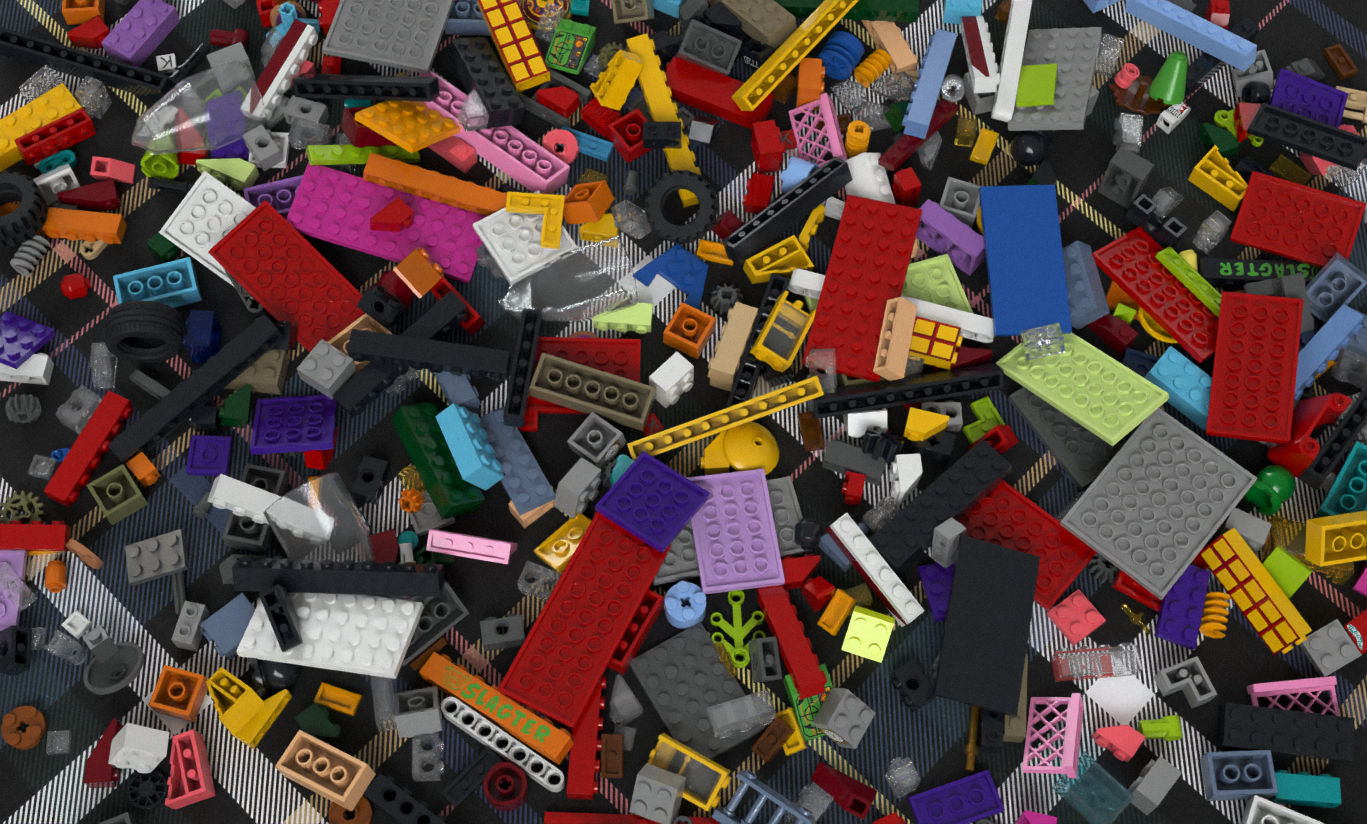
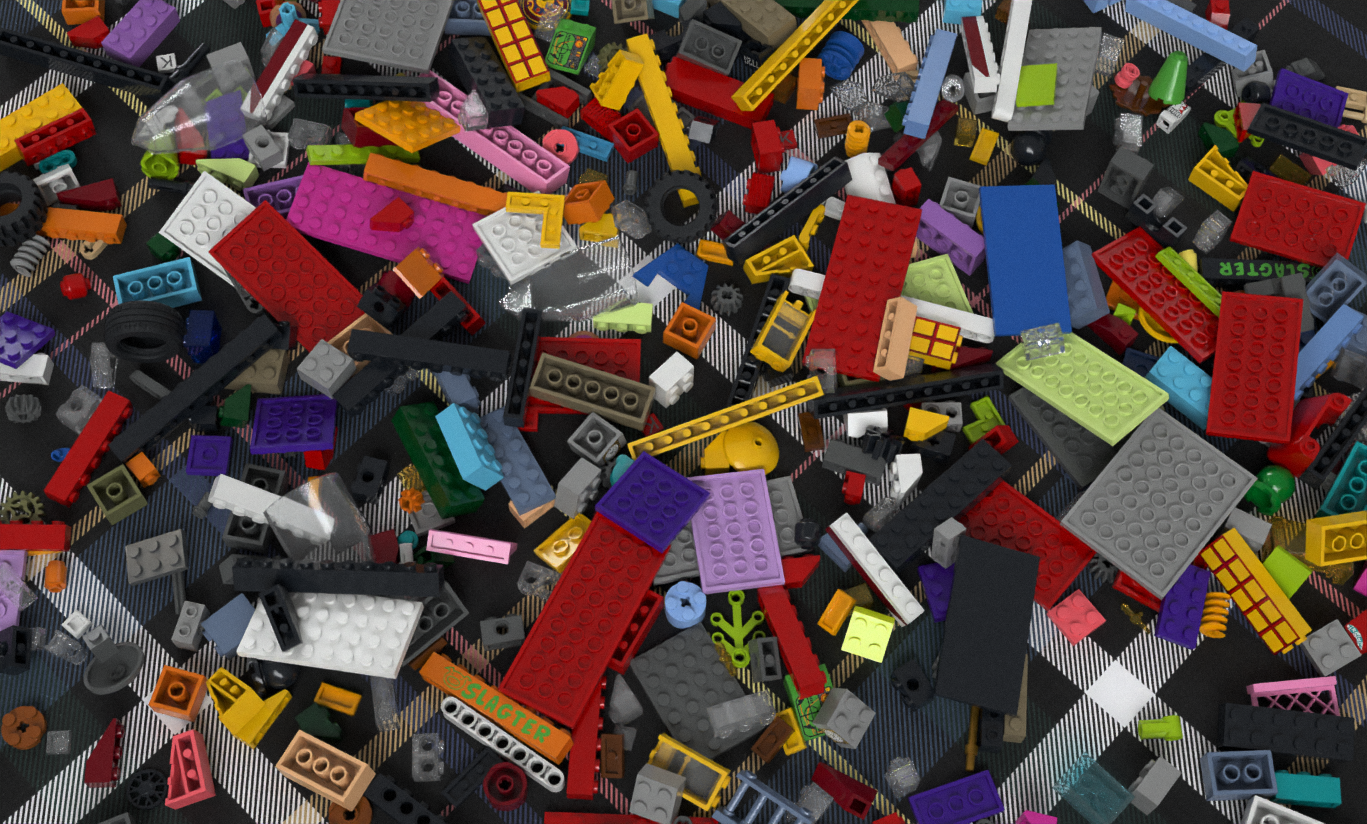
(40, 83): clear brick -> none
(42, 467): clear plate -> none
(84, 554): nougat tile -> none
(93, 97): clear brick -> none
(109, 168): coral slope -> none
(138, 748): white brick -> none
(228, 38): dark red piece -> none
(300, 106): light grey brick -> none
(418, 712): light grey brick -> none
(456, 152): coral slope -> none
(662, 134): black brick -> none
(731, 348): tan brick -> none
(817, 592): red slope -> none
(831, 126): bright pink fence -> none
(872, 67): light orange piece -> none
(1071, 740): bright pink fence -> none
(1096, 662): clear brick -> none
(1120, 740): coral slope -> none
(1189, 678): light grey brick -> none
(1340, 61): reddish brown plate -> none

